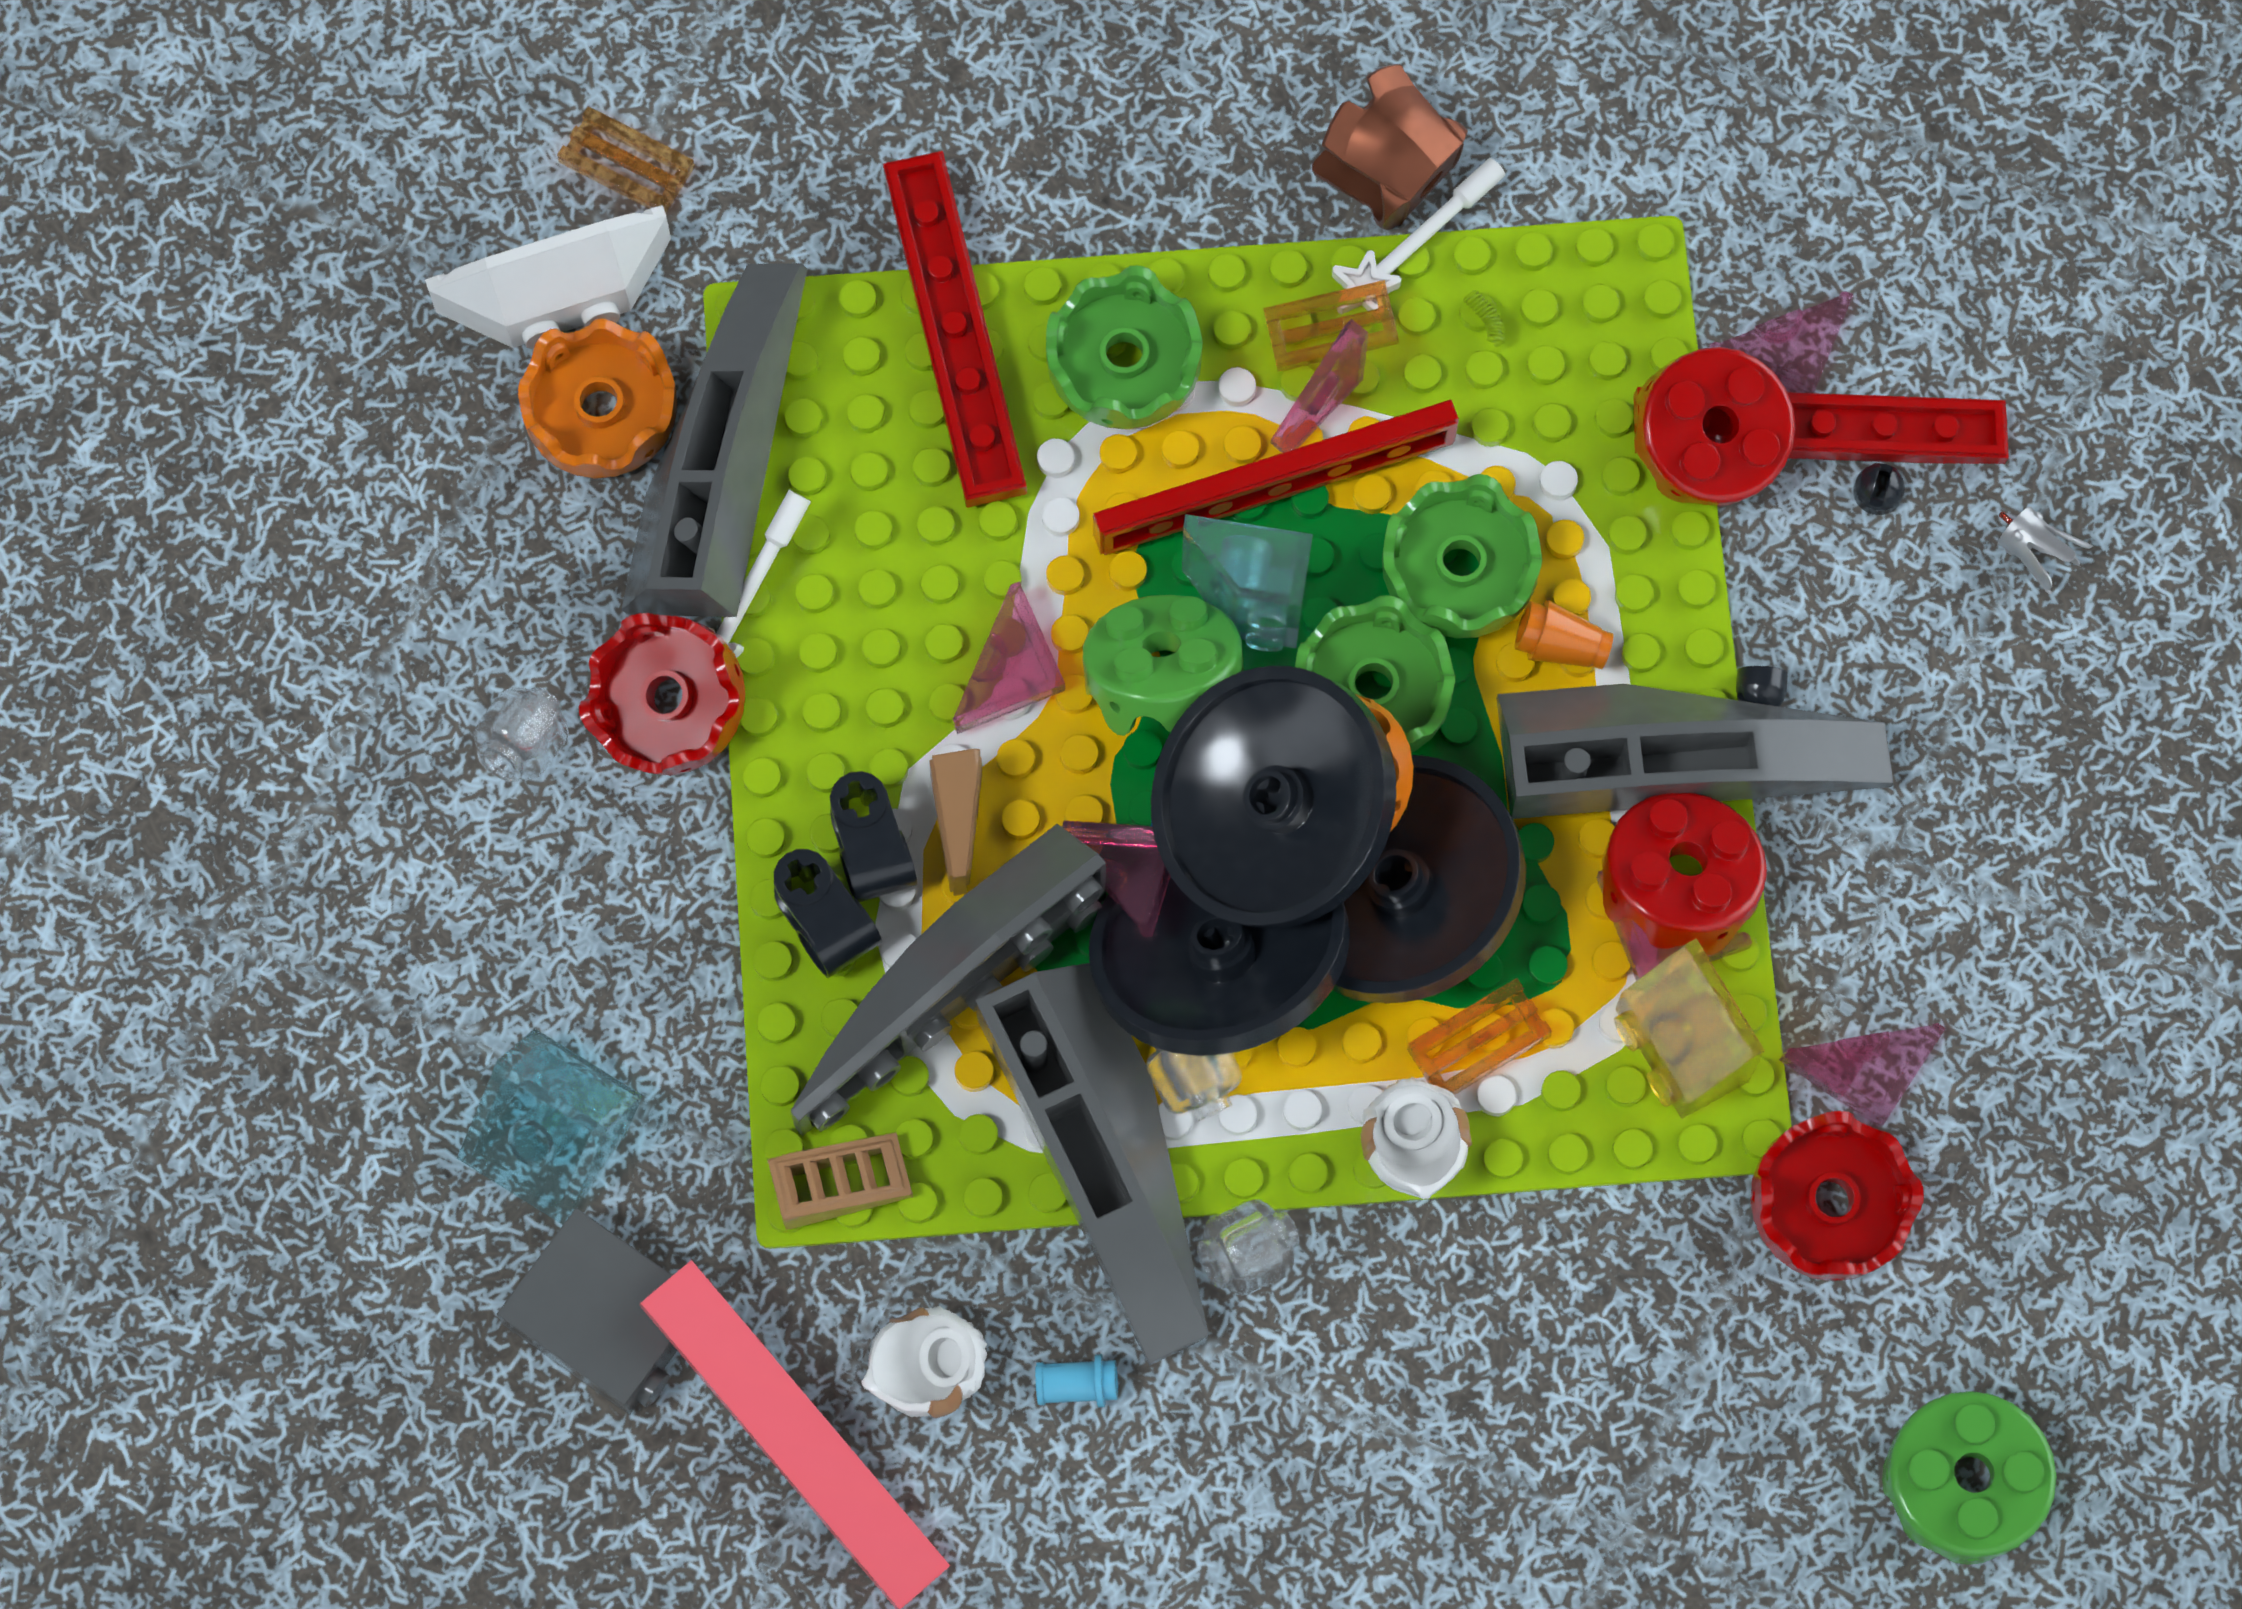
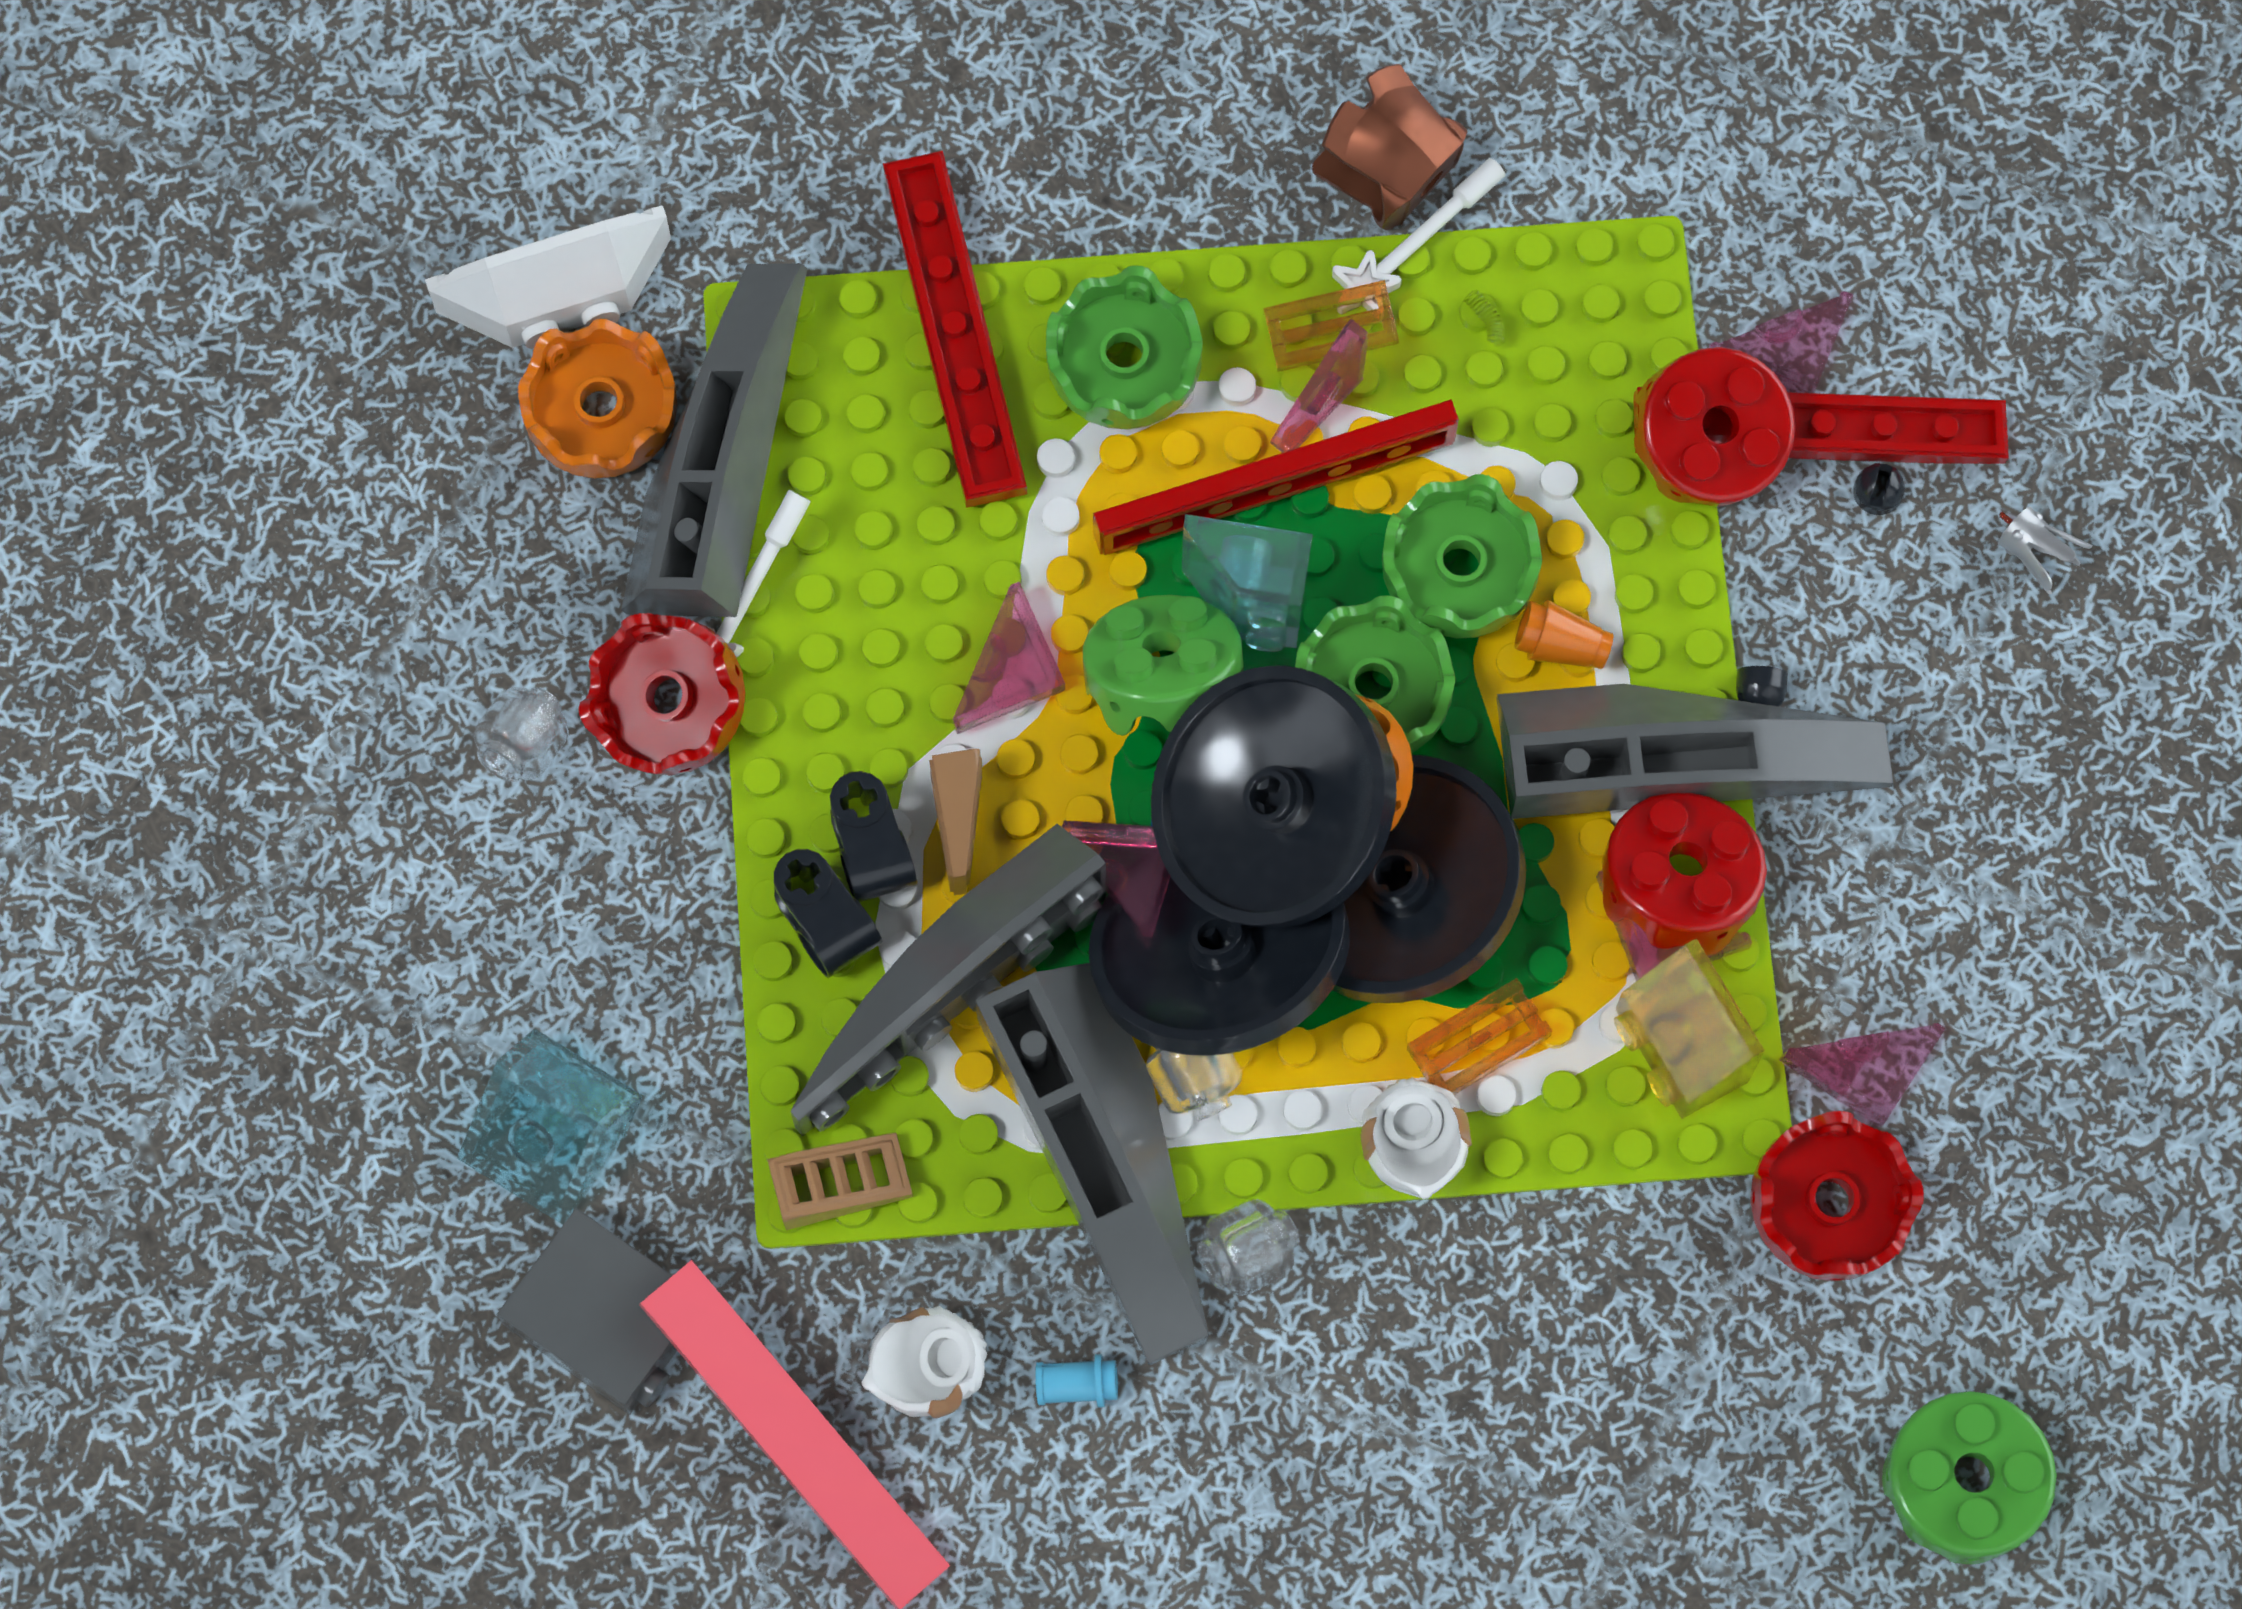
(582, 137): clear orange tile -> none

